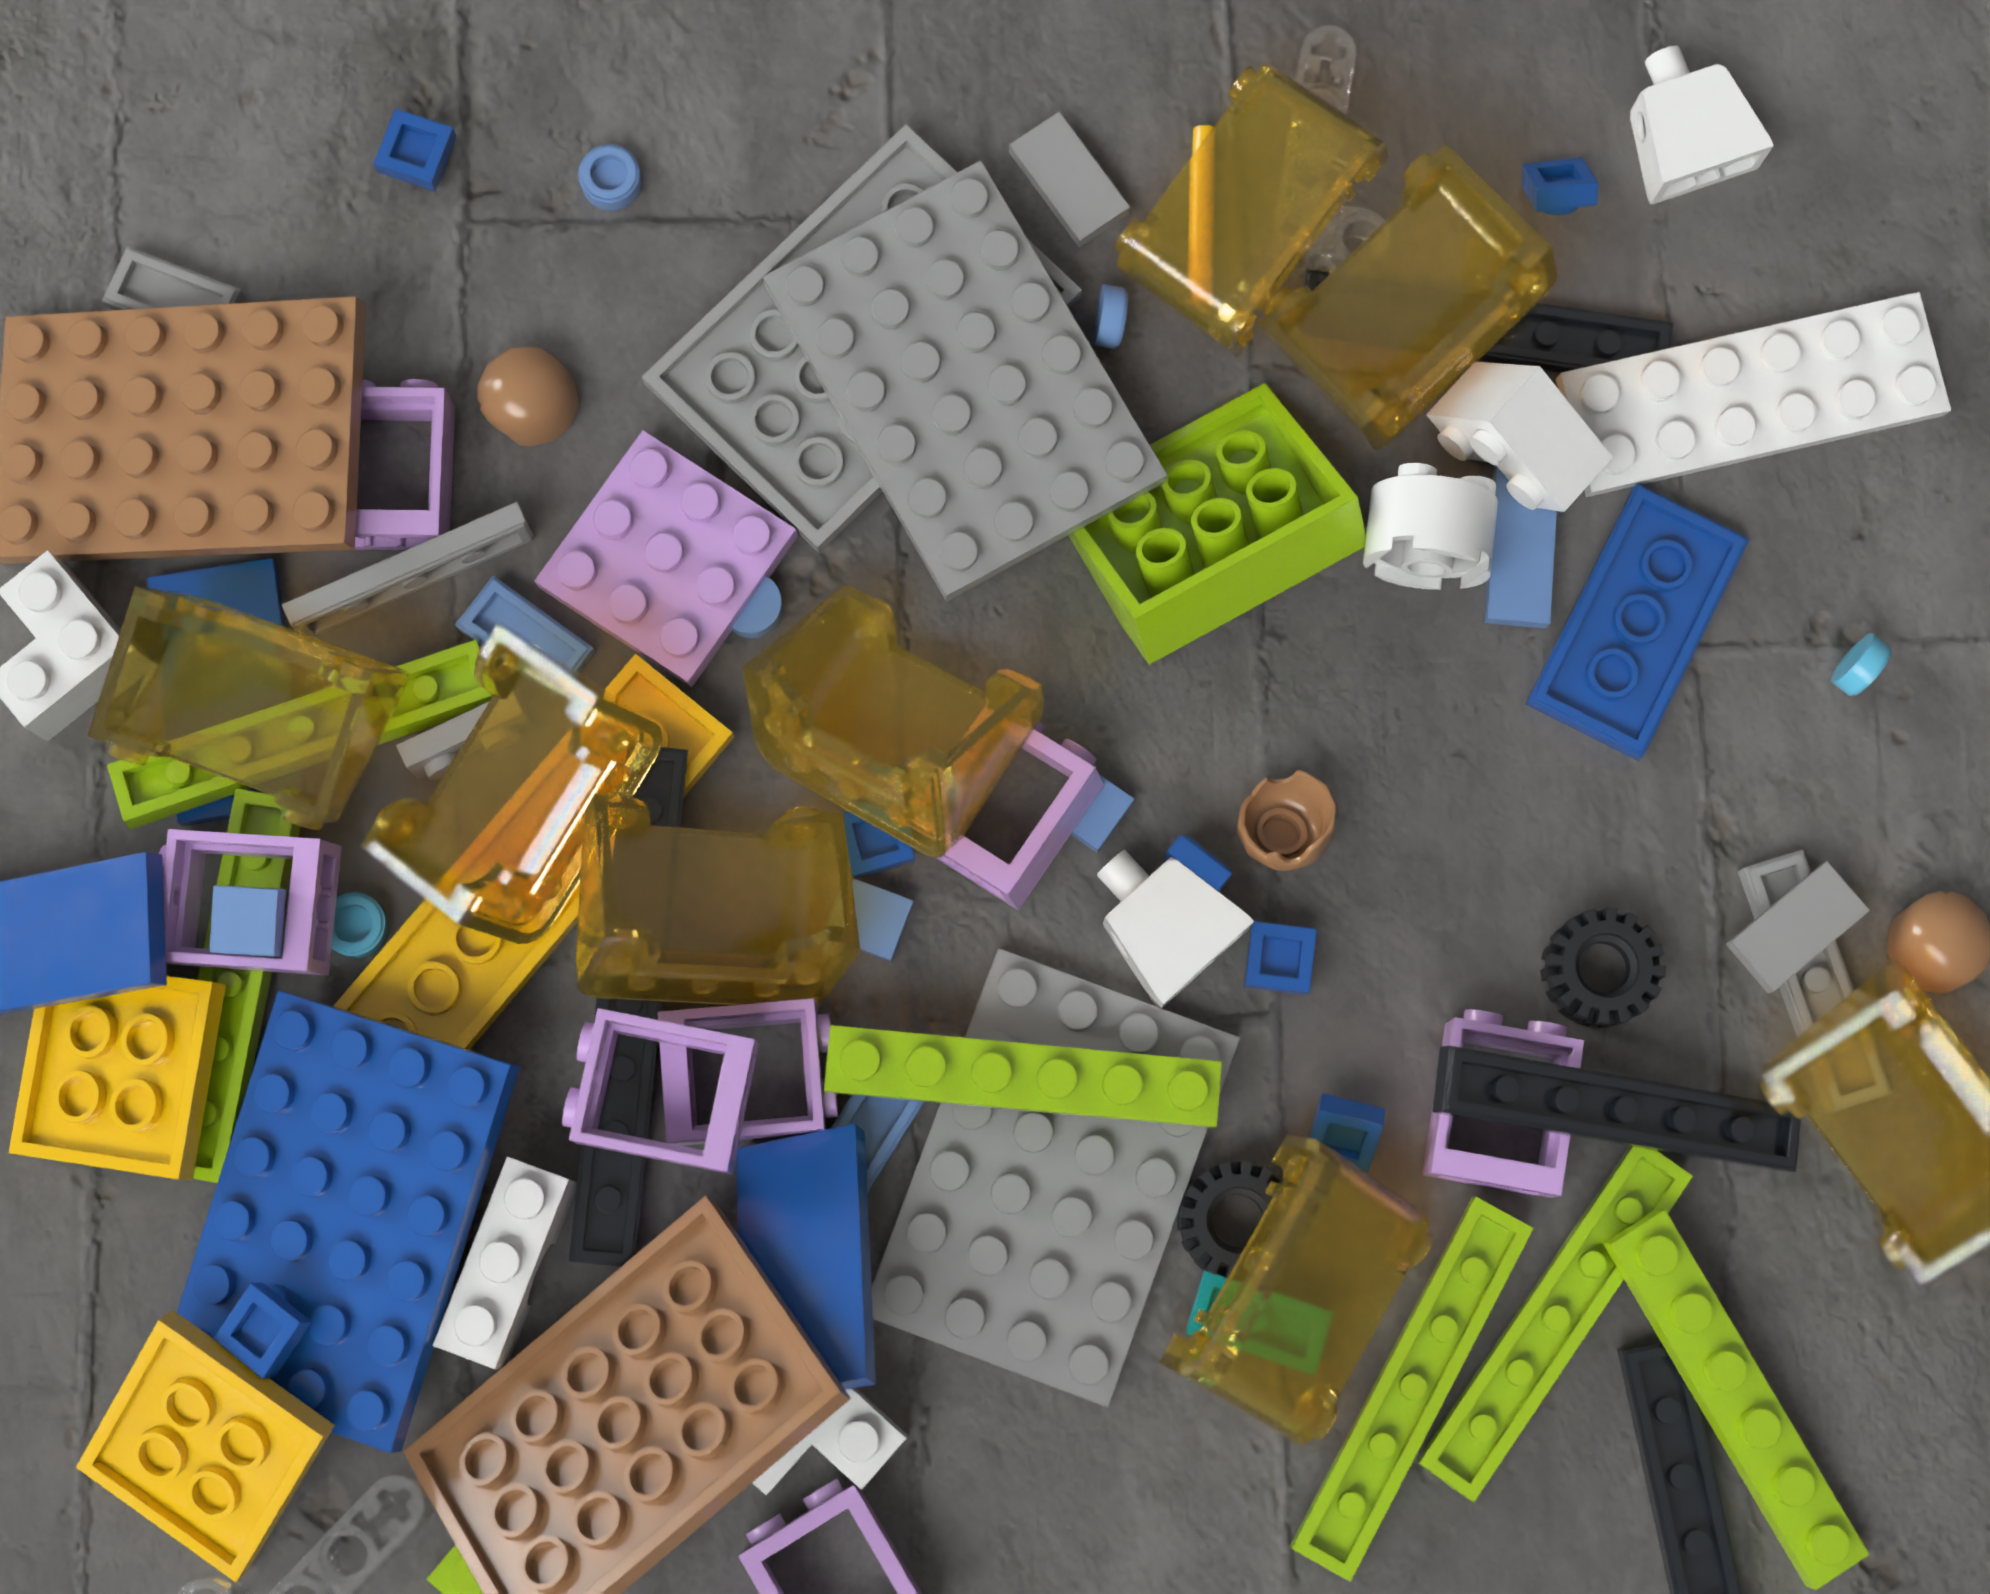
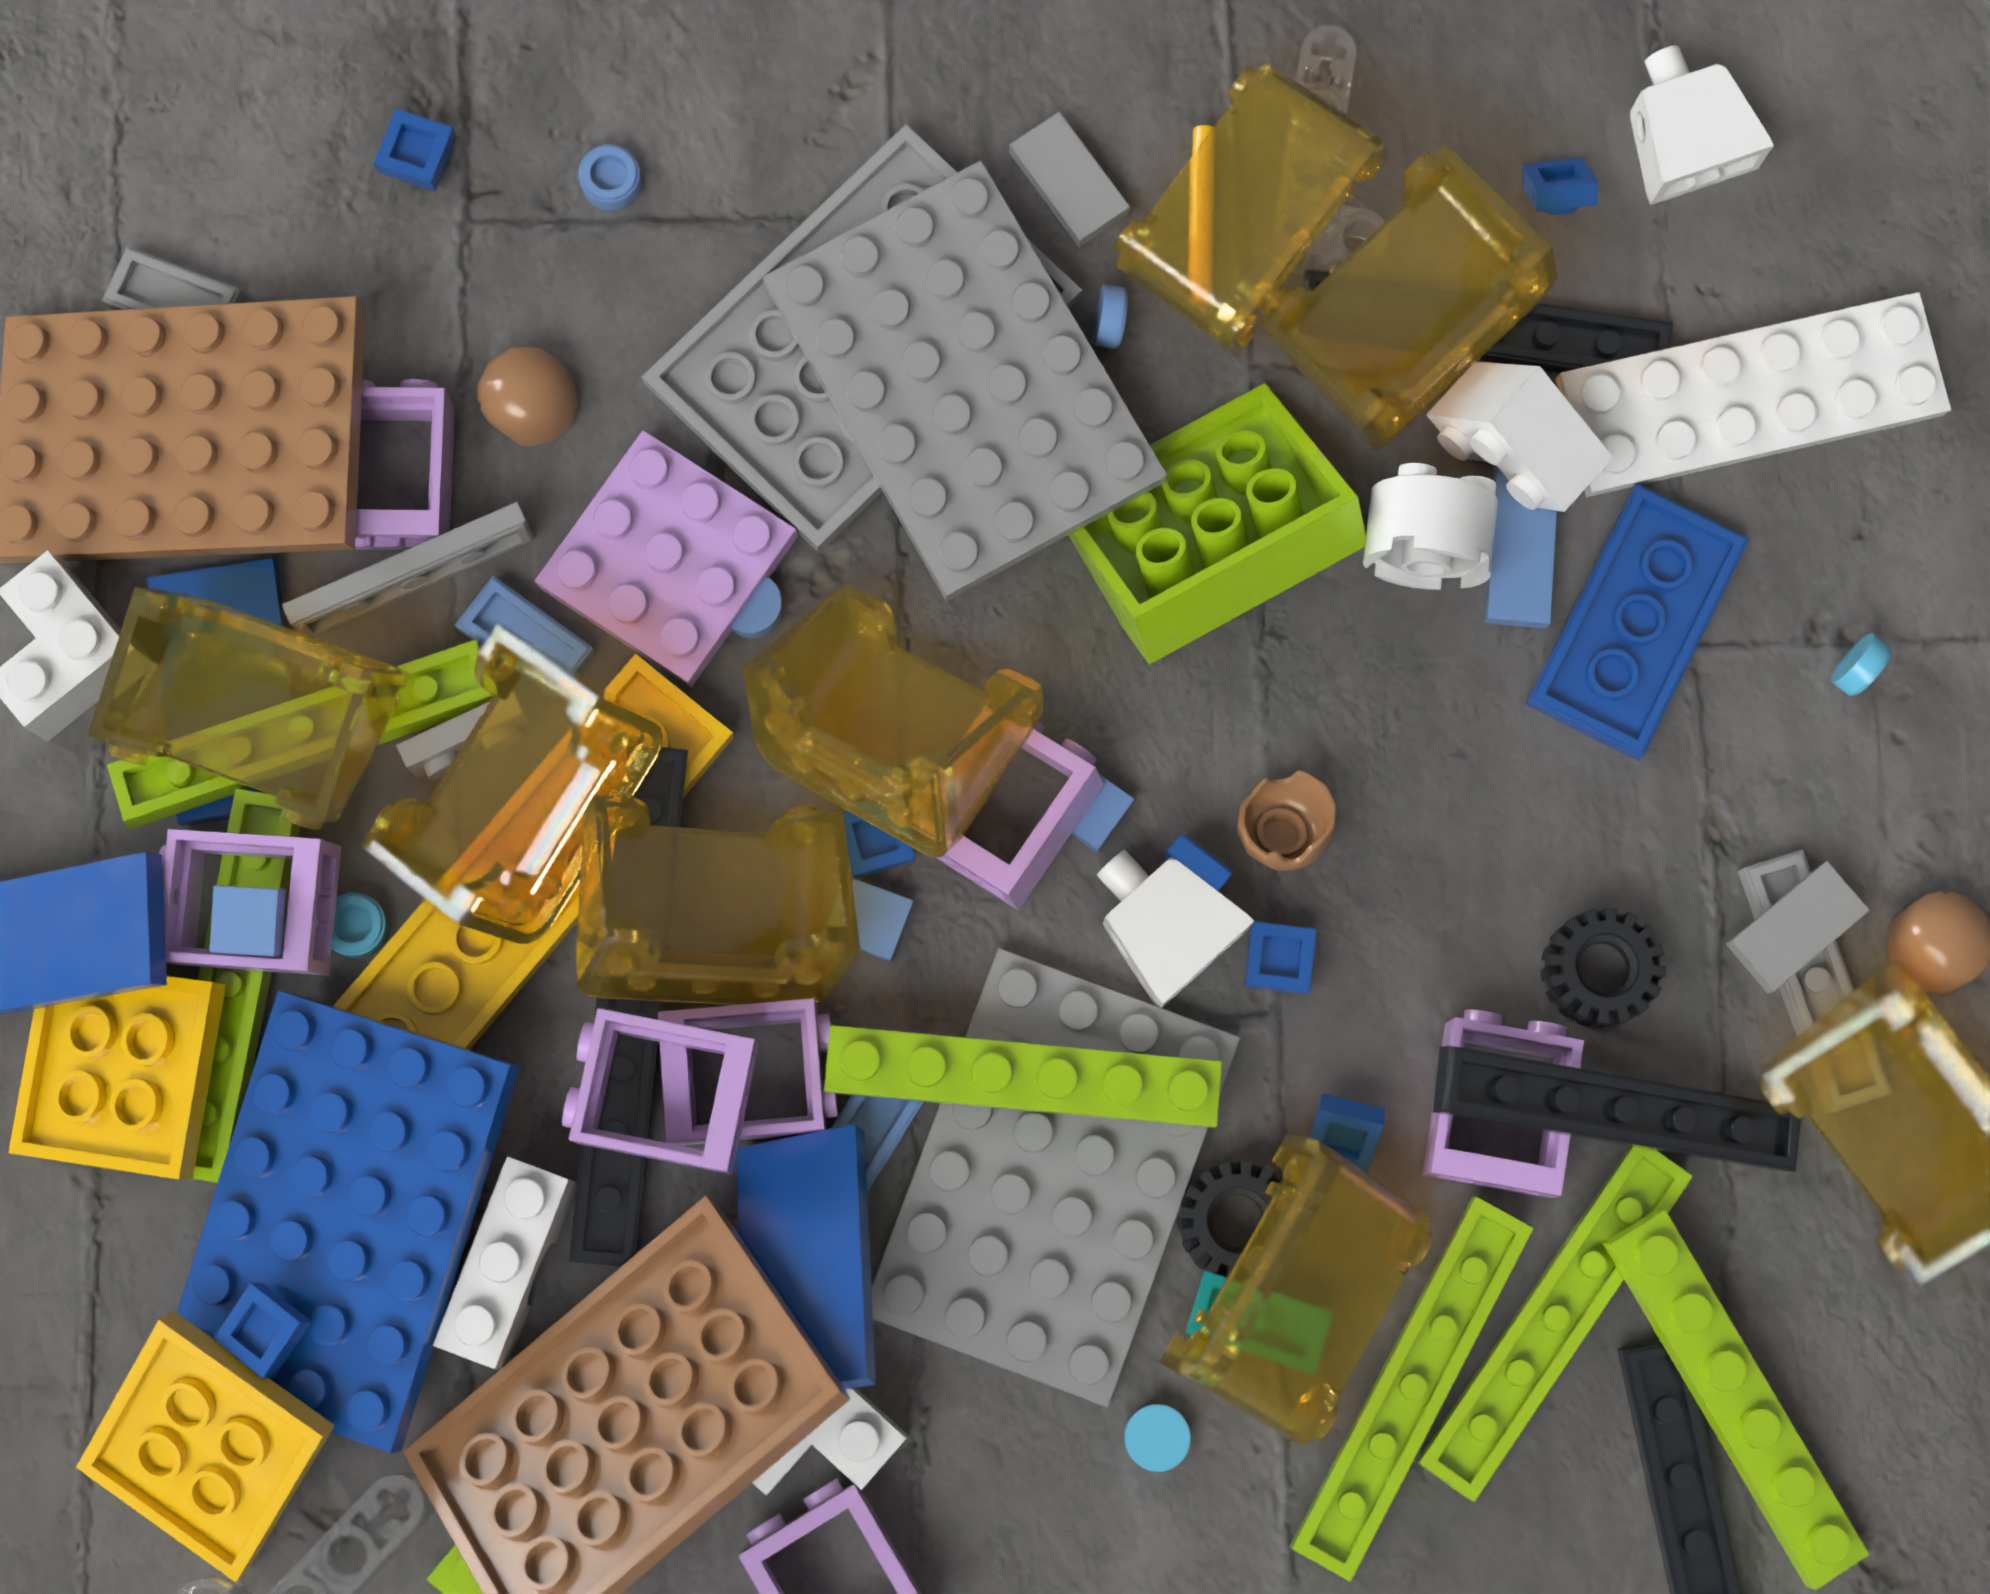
(1157, 1437): none -> medium azure tile

